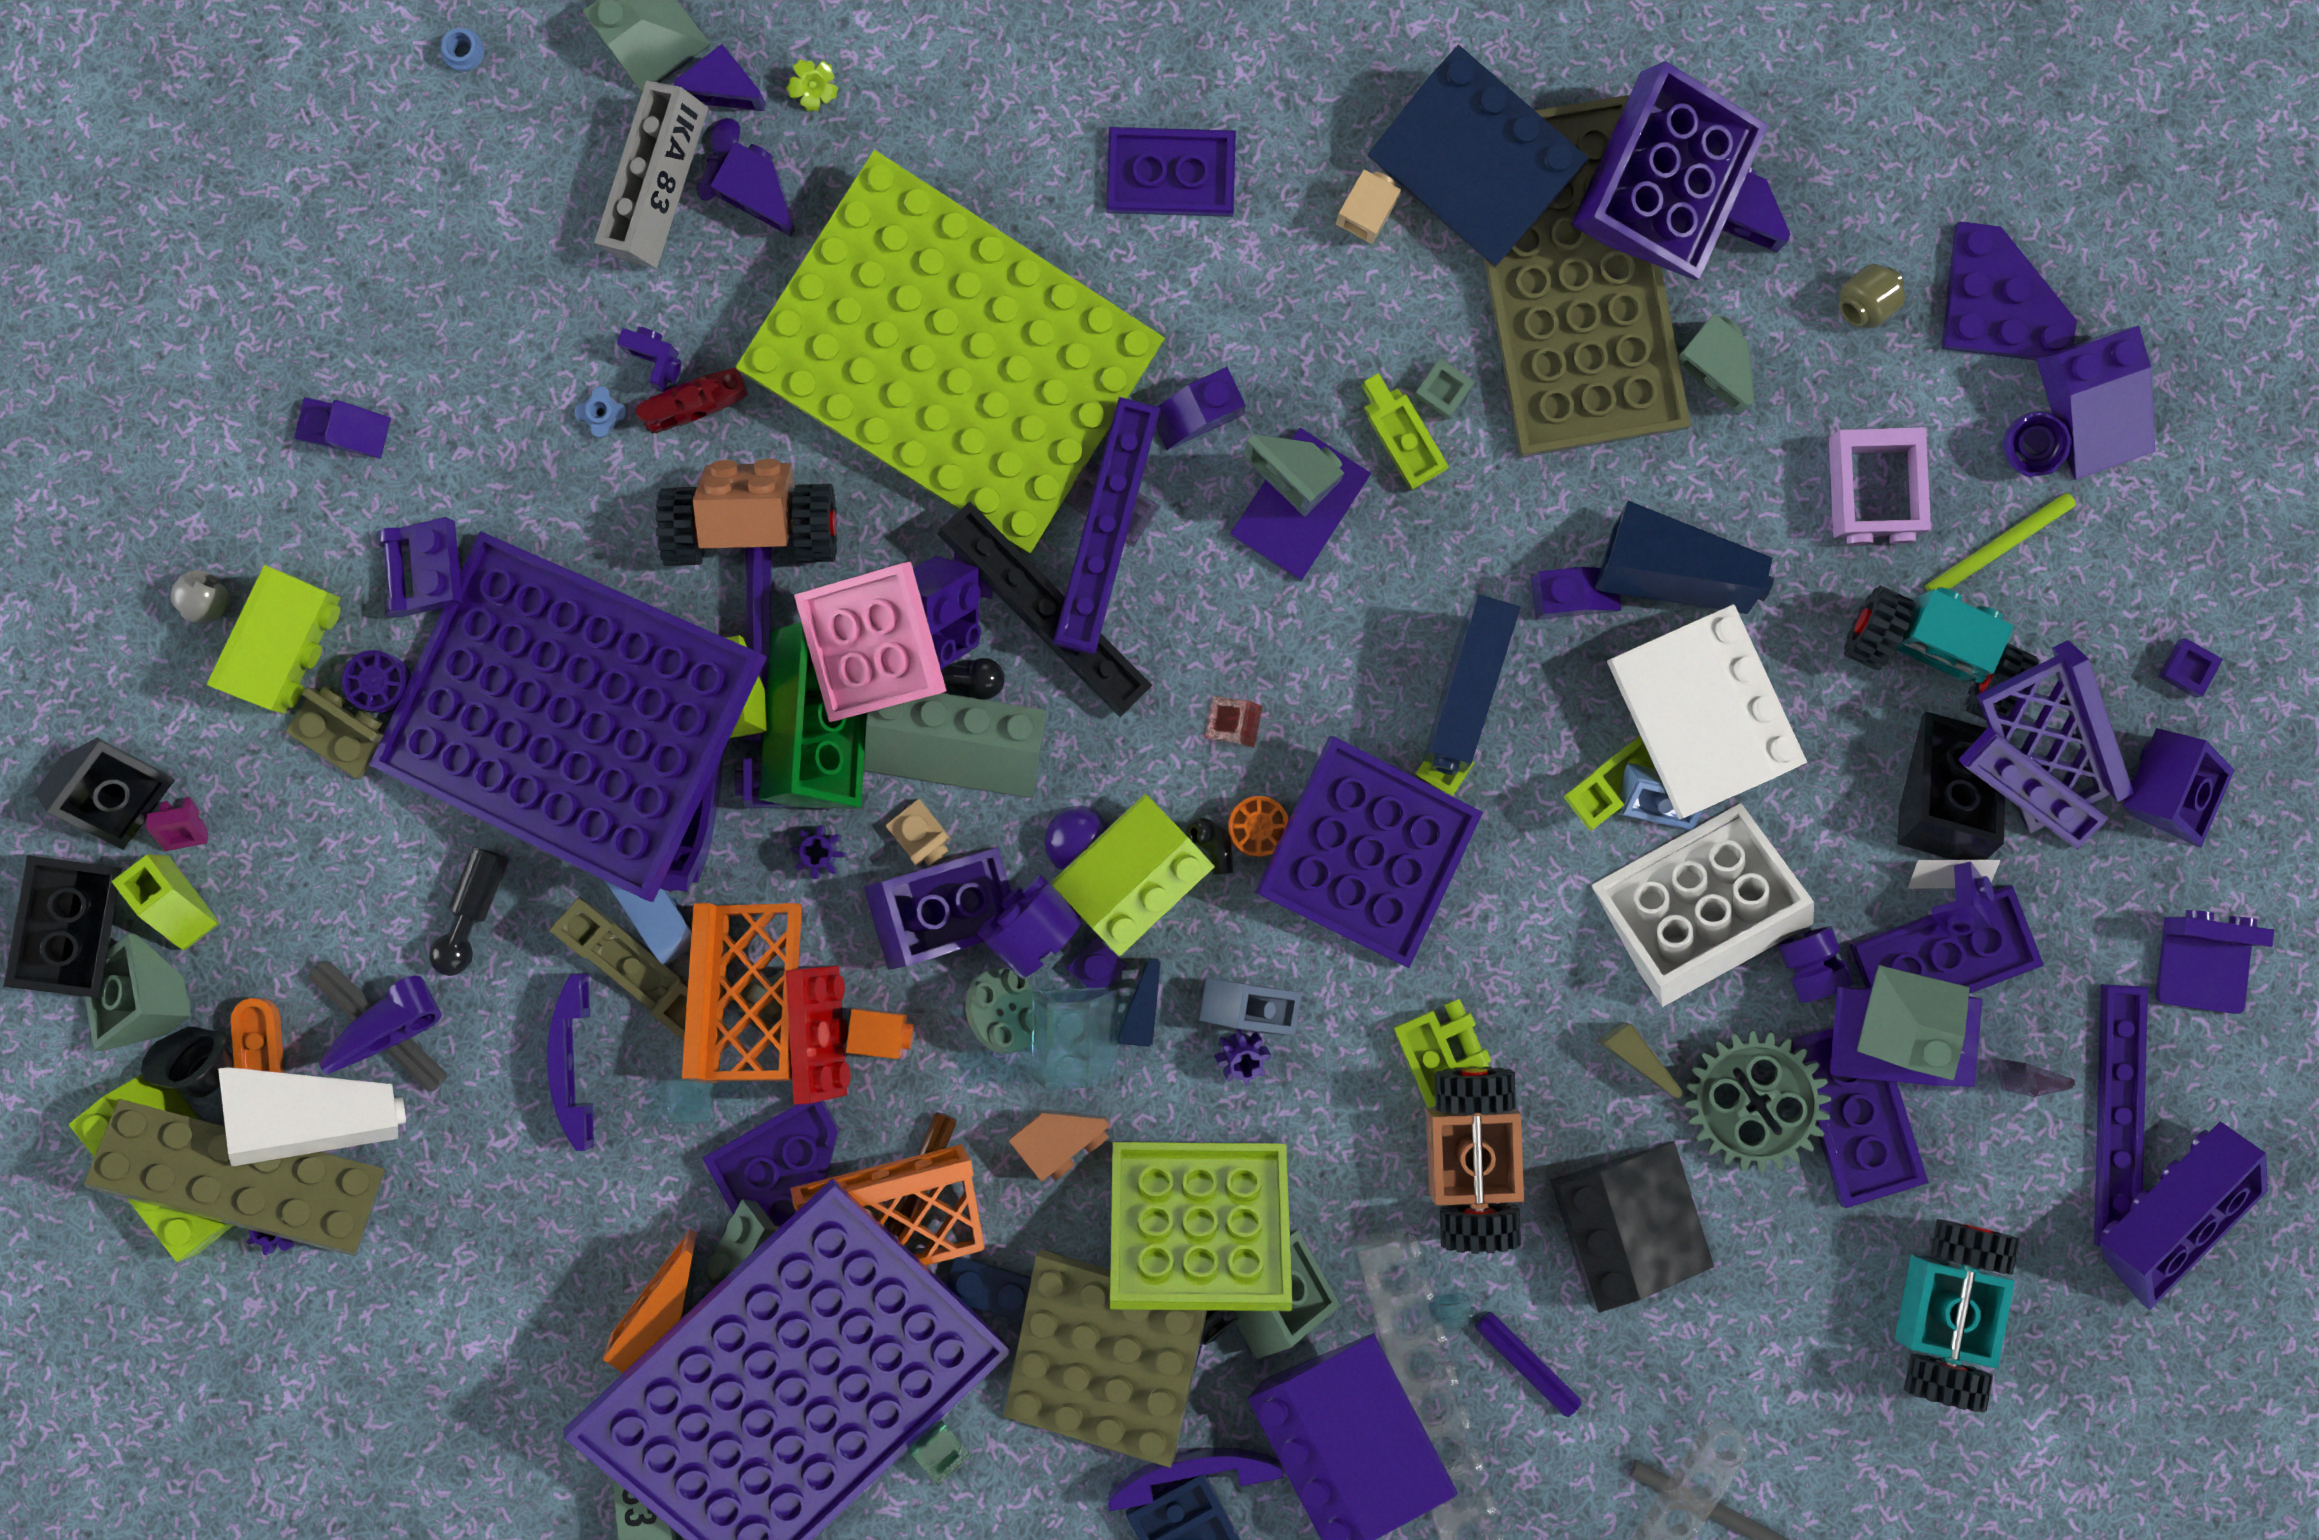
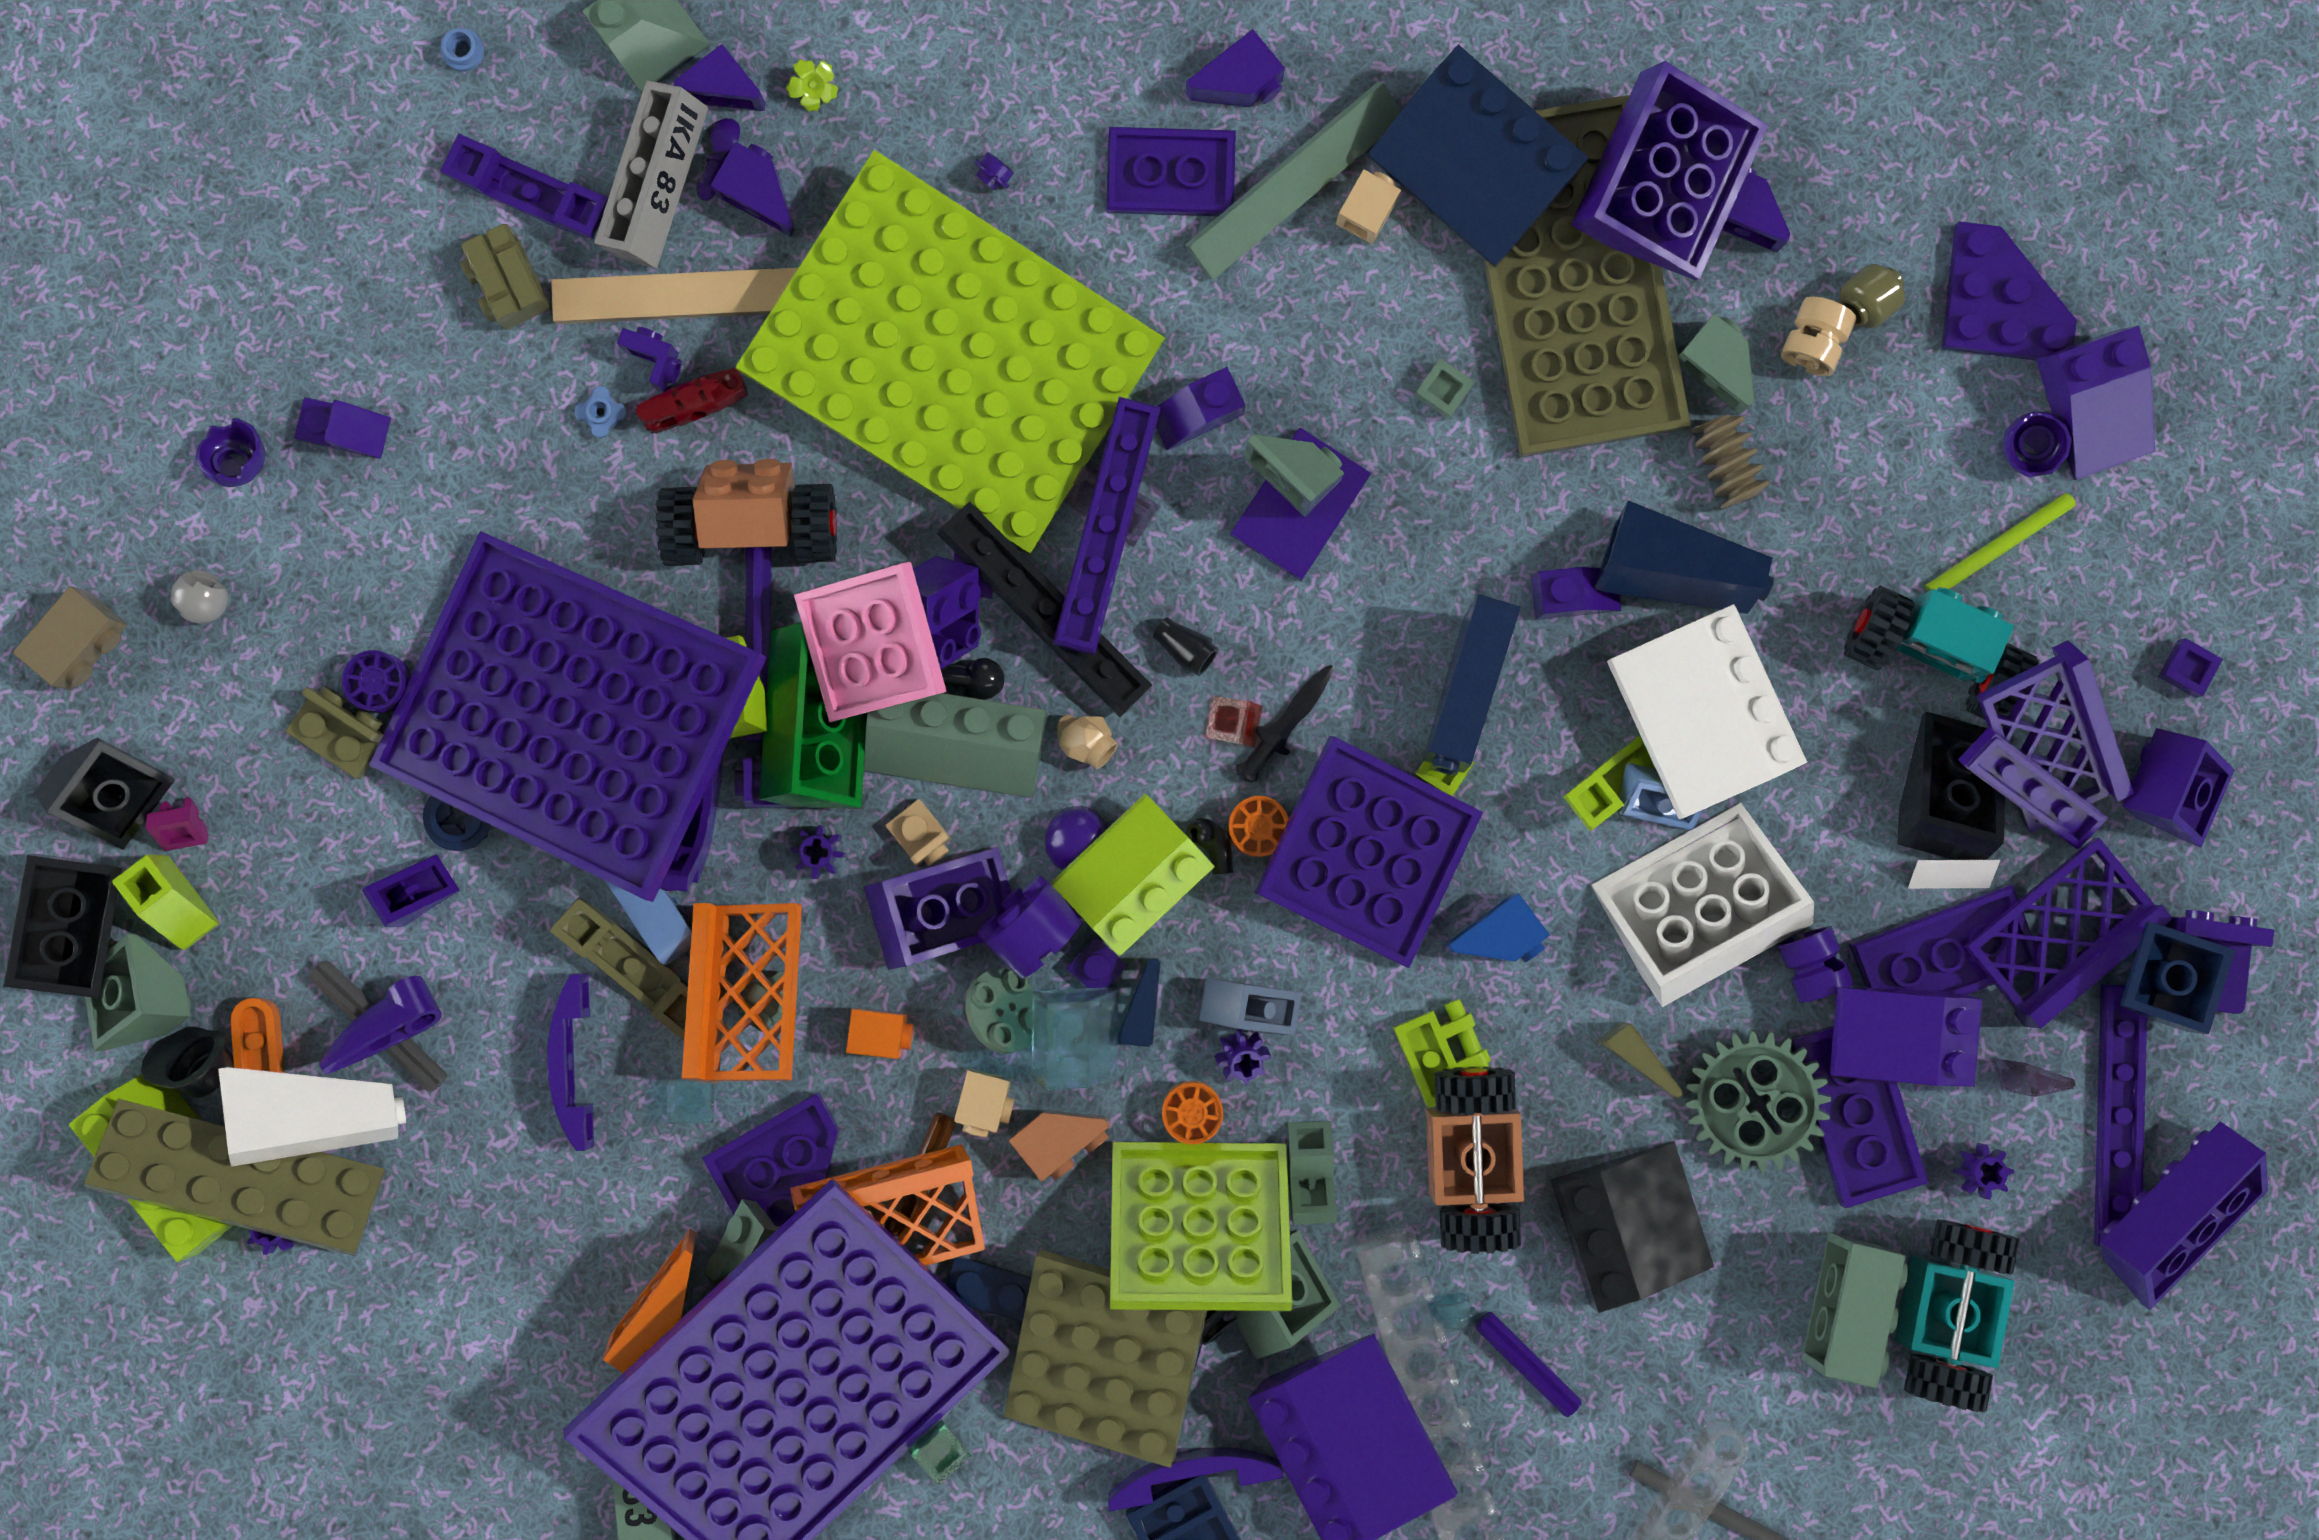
(71, 639): none -> dark tan brick
(222, 468): none -> dark purple hair
(275, 640): lime slope -> none
(410, 892): none -> dark purple slope
(432, 565): dark purple plate -> none
(451, 835): none -> dark blue gear
(469, 905): black piece -> none
(504, 276): none -> olive brick
(524, 188): none -> dark purple slope
(668, 295): none -> tan tile
(817, 1034): red plate -> none
(984, 1103): none -> tan brick
(993, 171): none -> dark purple plate
(1086, 739): none -> tan rock
(1188, 648): none -> black cone
(1192, 1112): none -> orange wheel
(1239, 75): none -> dark purple slope
(1275, 737): none -> black sword
(1294, 181): none -> sand green tile
(1311, 1172): none -> sand green slope
(1402, 433): lime hinge -> none
(1503, 933): none -> blue slope
(1730, 459): none -> dark tan piece
(1820, 330): none -> tan wheel
(1854, 1310): none -> sand green brick
(1887, 440): lavender window -> none
(1915, 1022): sand green slope -> none
(1971, 905): dark purple bracket -> none
(1973, 1174): none -> dark purple gear
(2081, 968): none -> dark purple fence
(2177, 979): none -> dark blue slope

